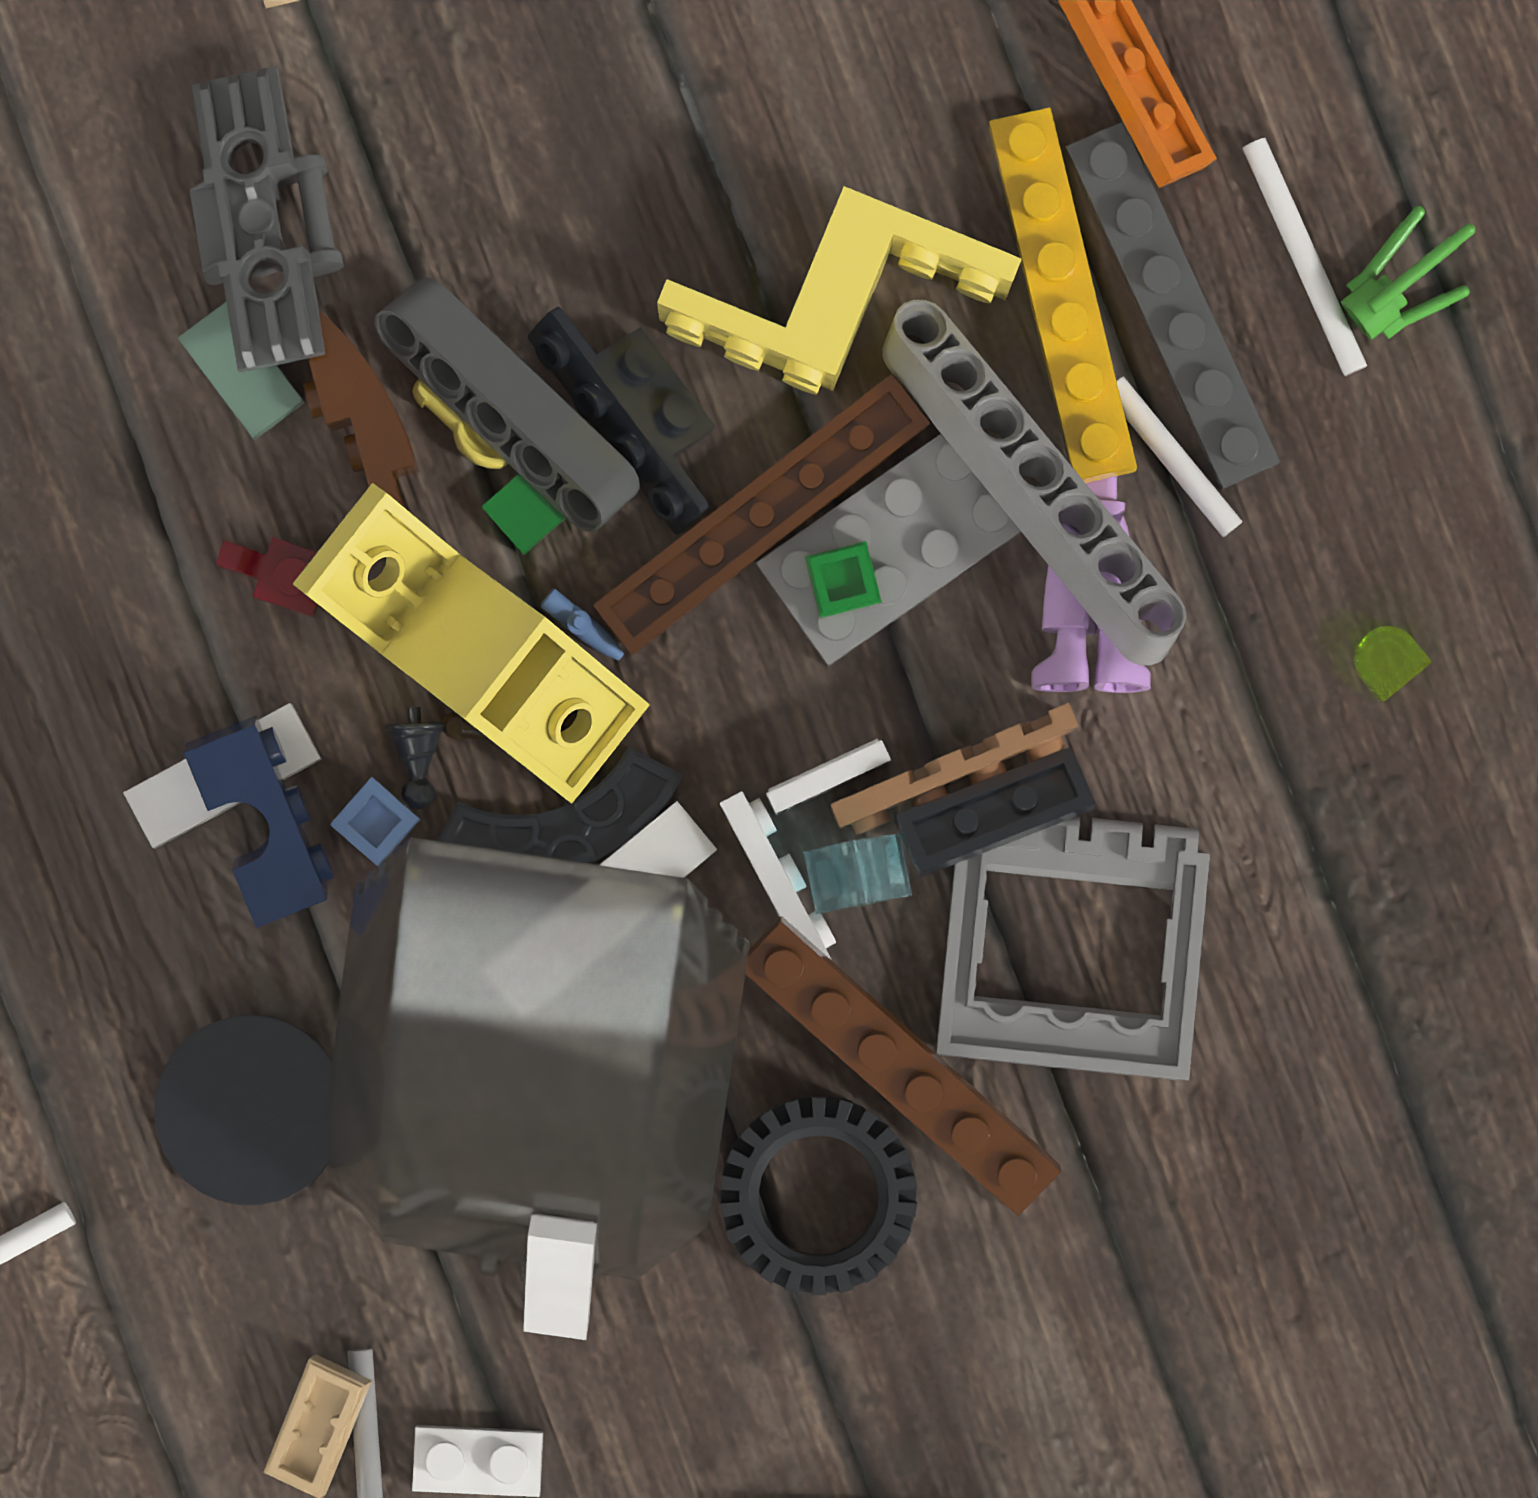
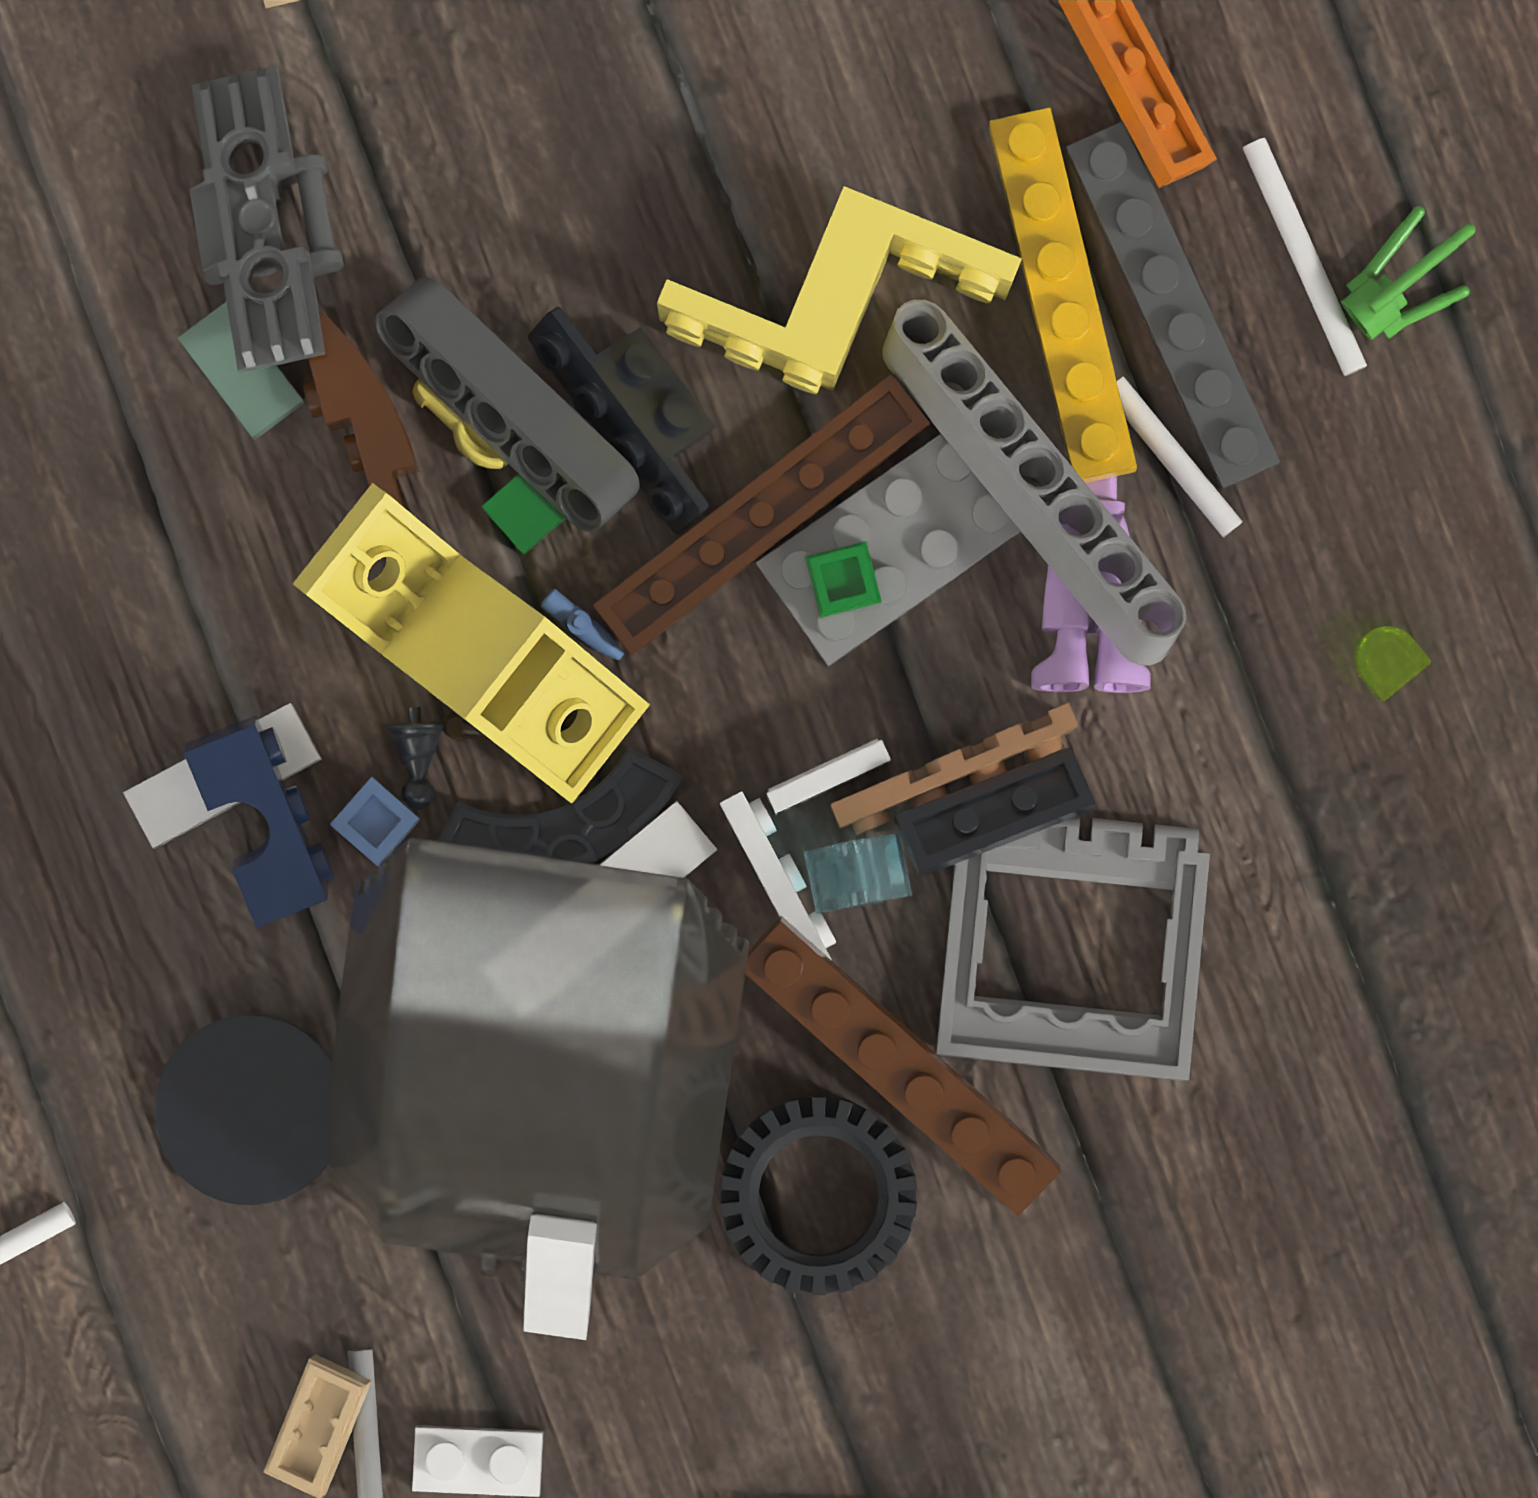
(273, 571): dark red plate -> none

